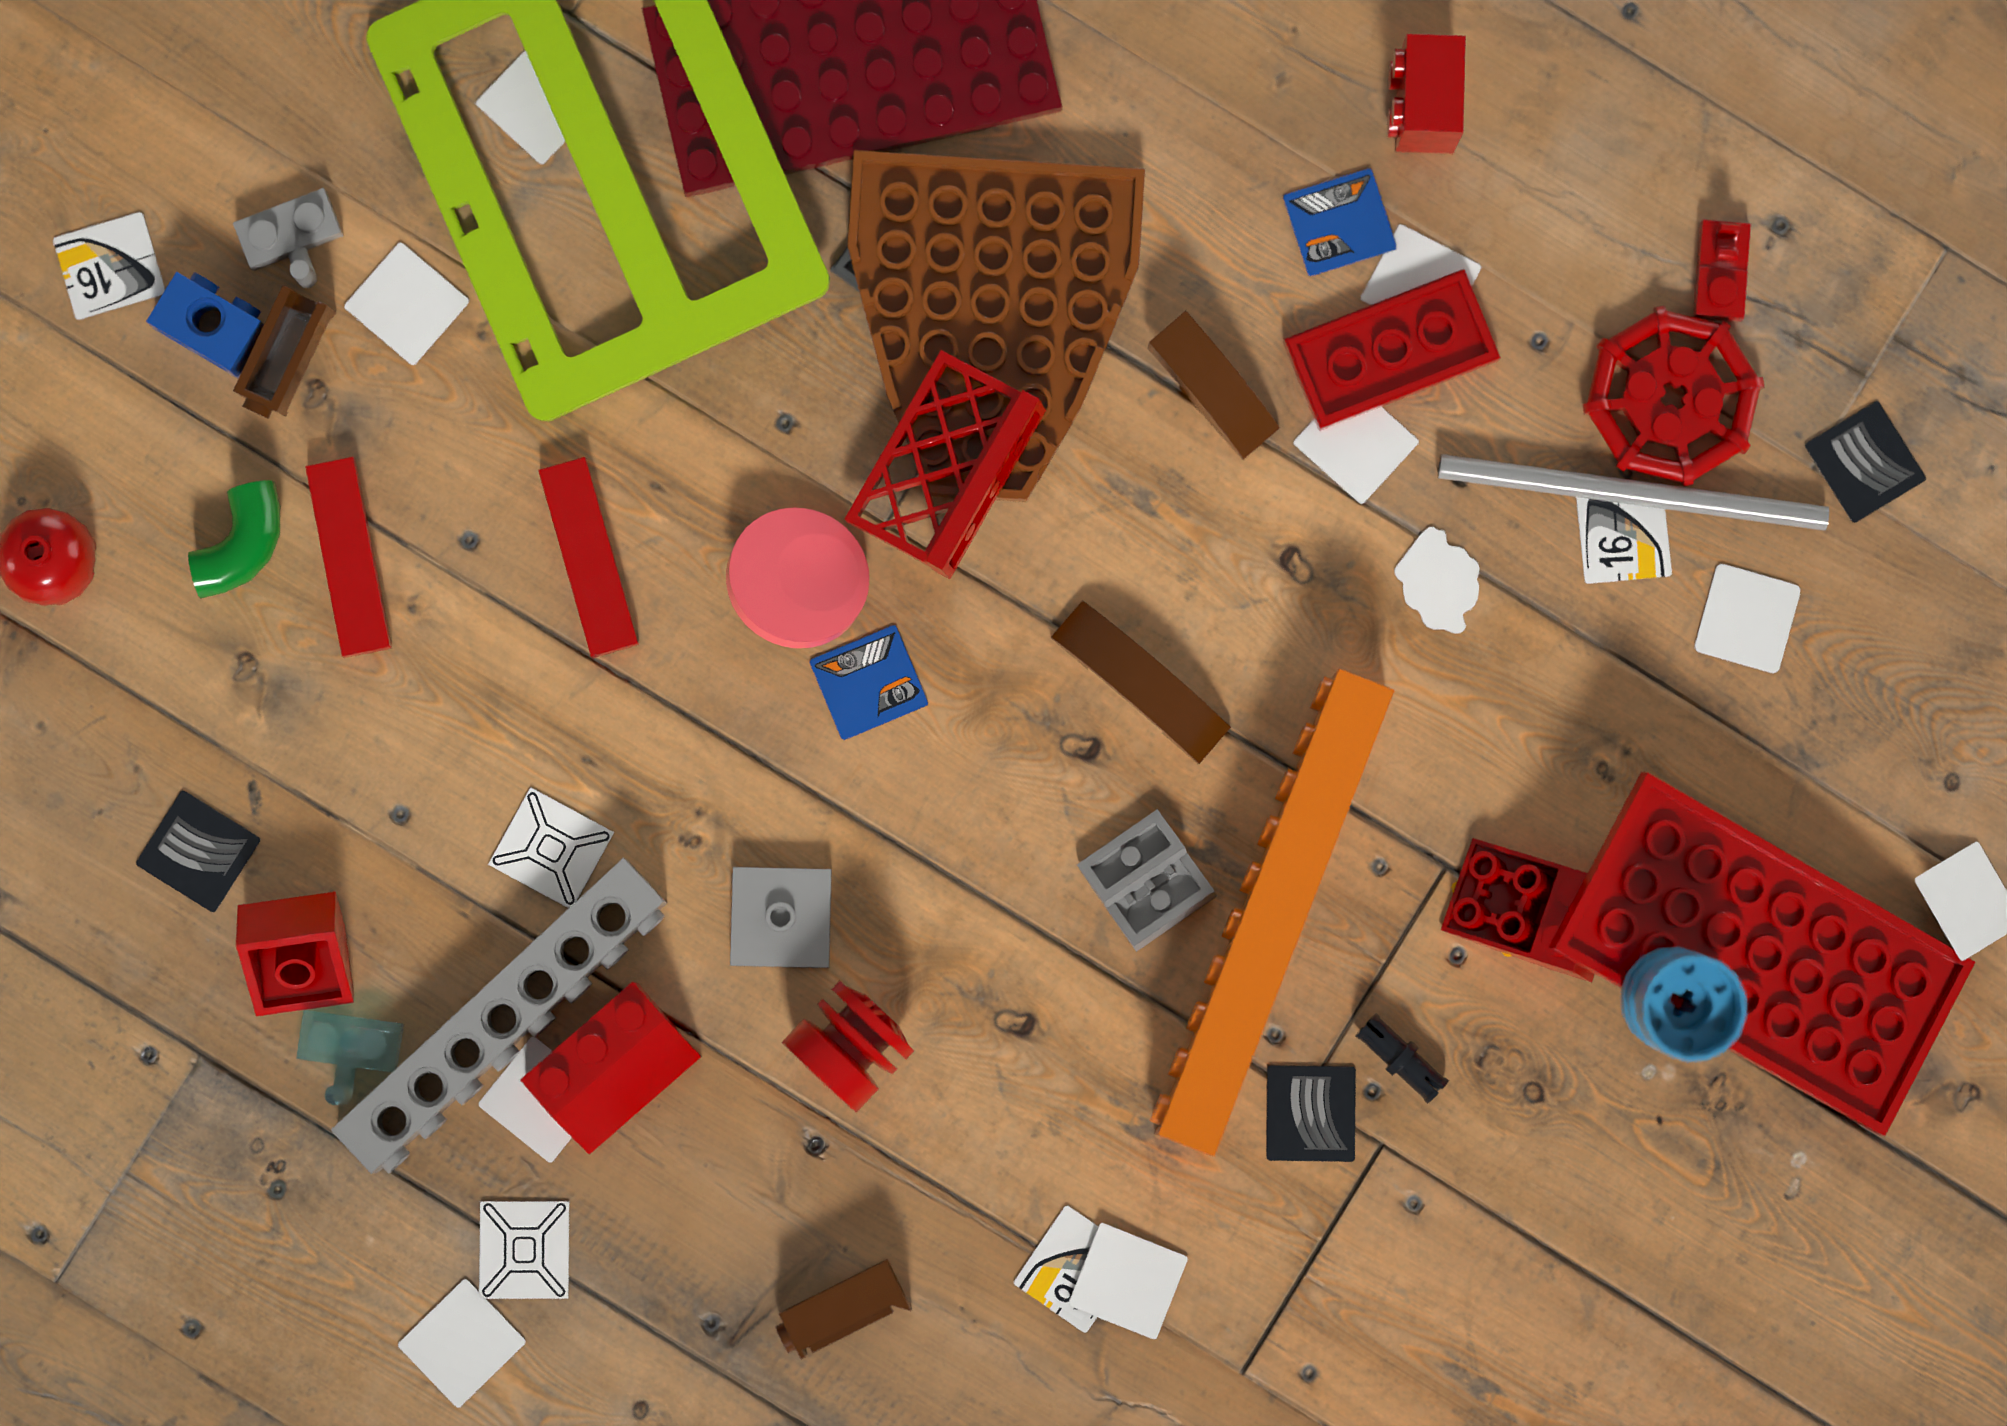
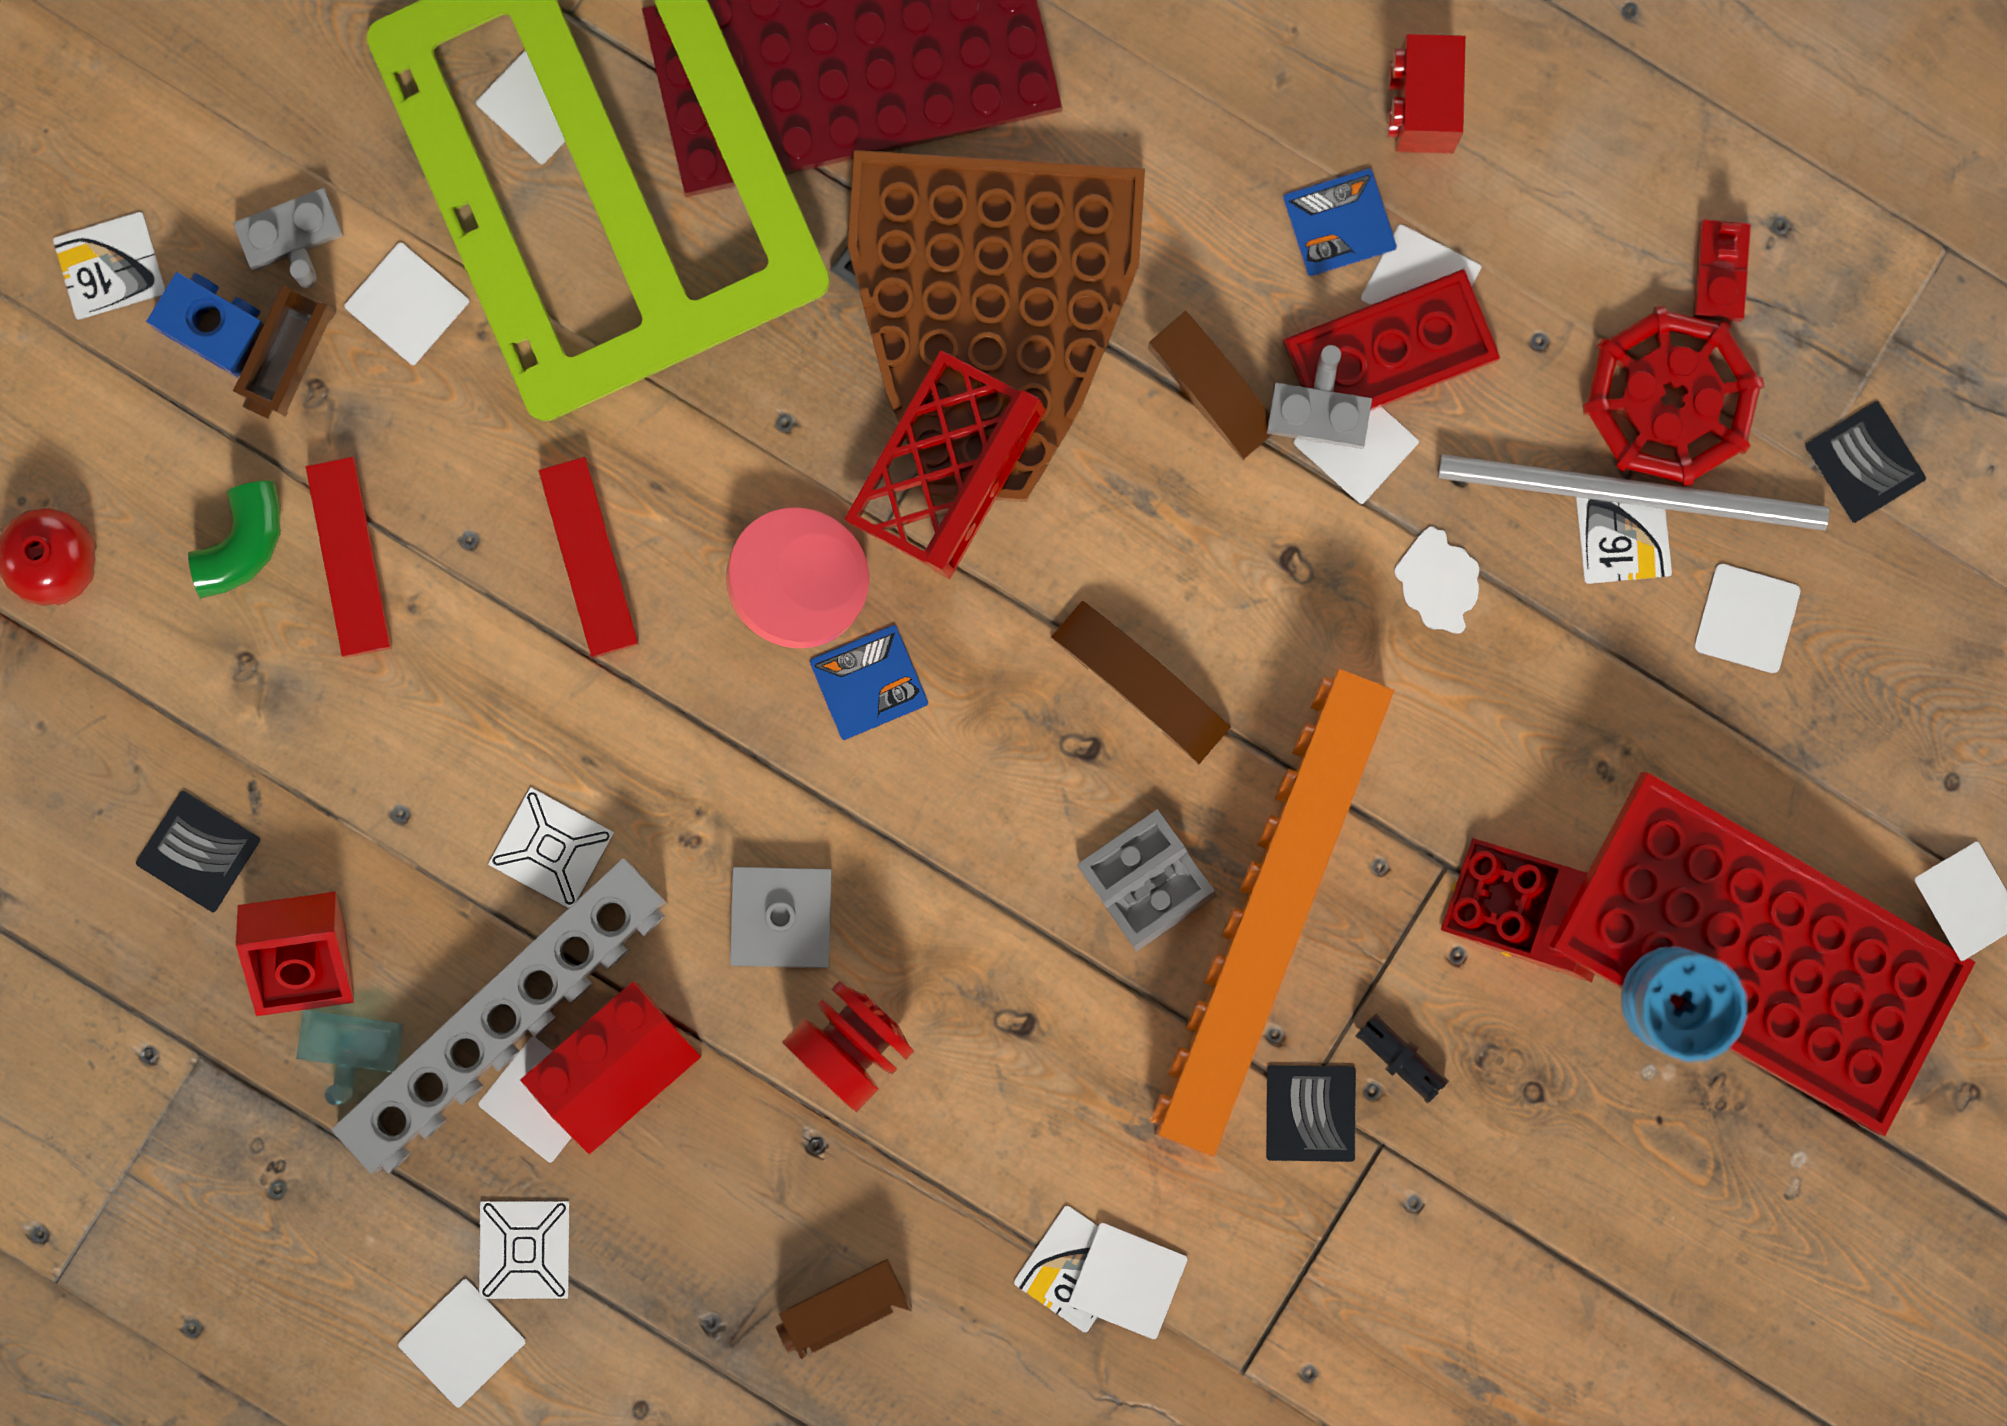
(1320, 412): none -> light grey plate

